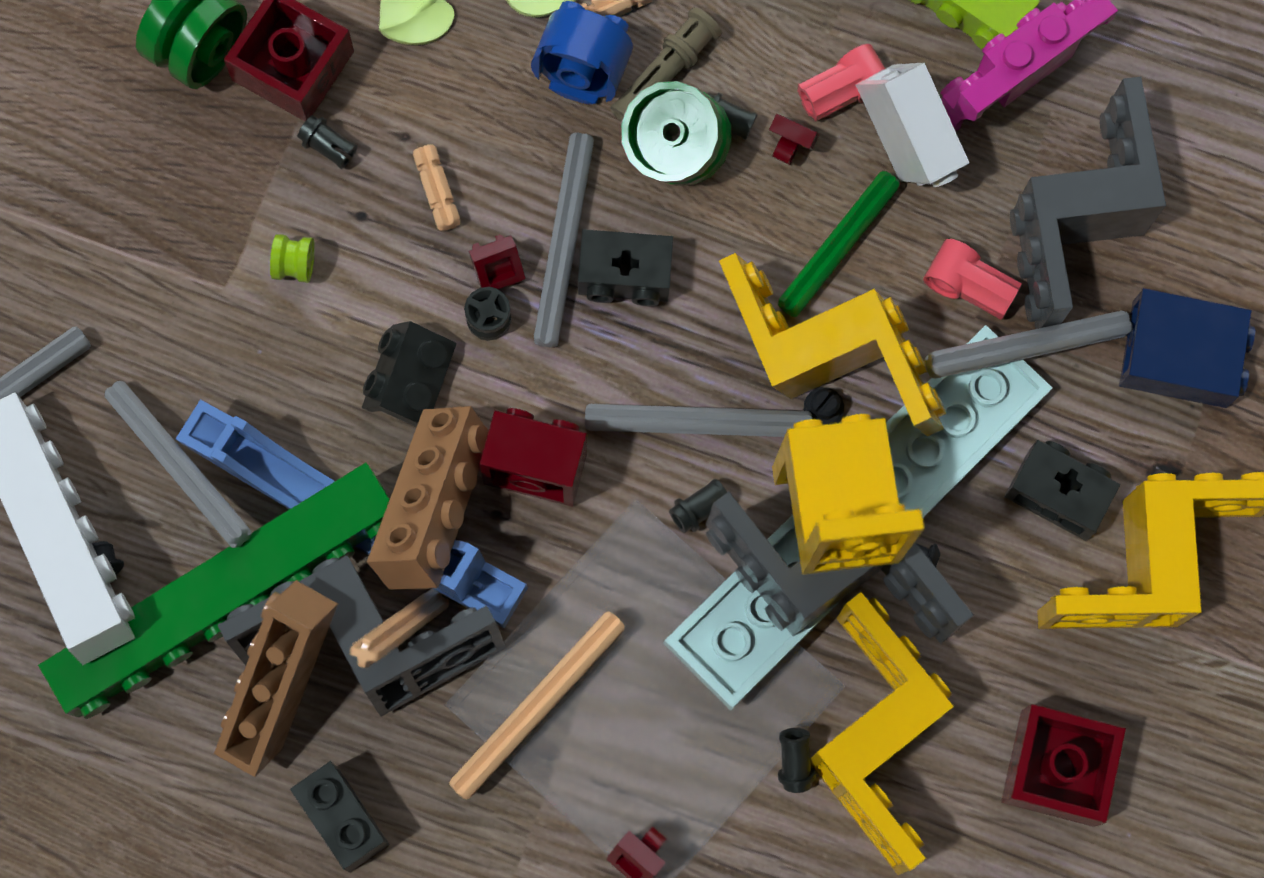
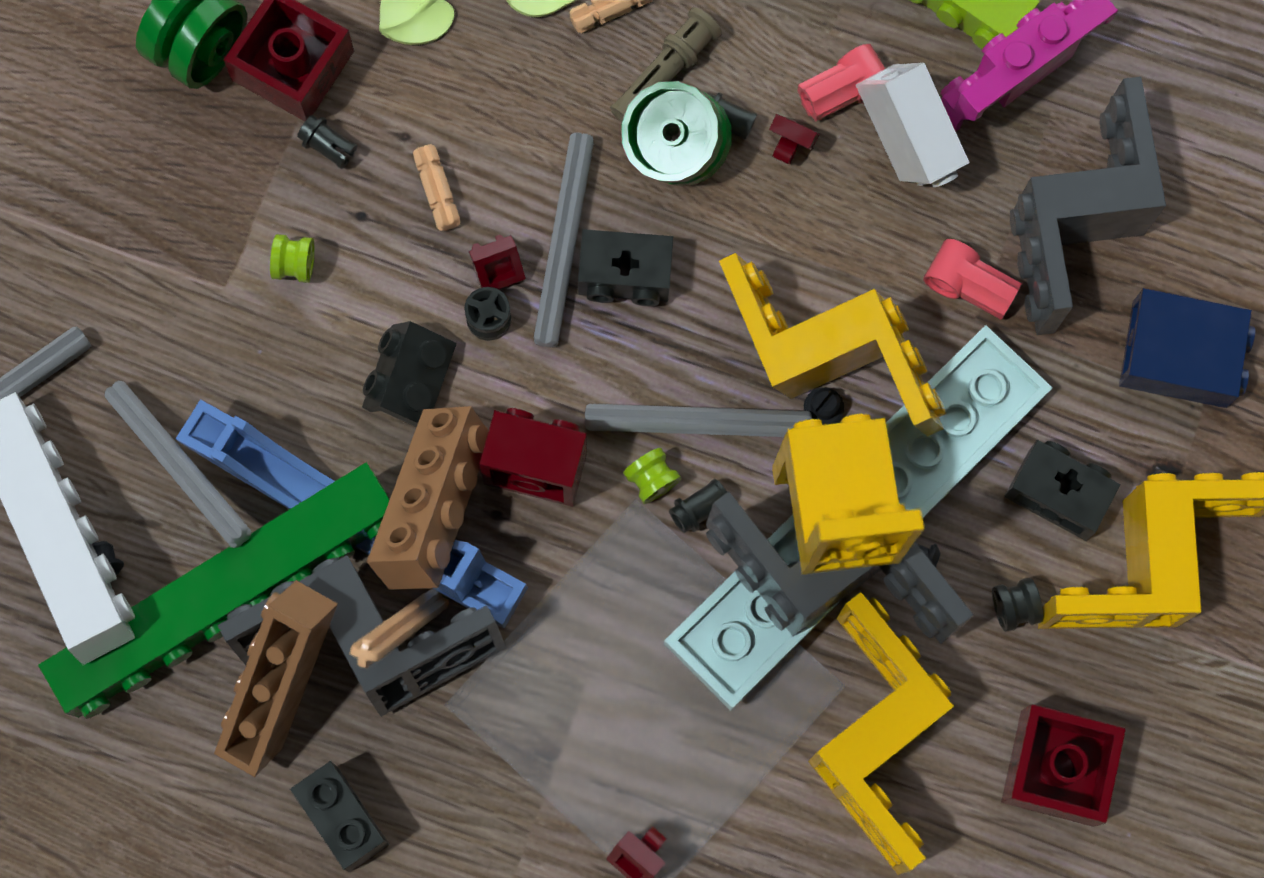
(537, 705): light nougat axle -> none
(583, 53): blue brick -> none
(652, 475): none -> lime wheel
(795, 755): pearl dark grey pin -> none
(838, 244): green axle -> none
(1017, 604): none -> pearl dark grey wheel
(1027, 344): light grey axle -> none

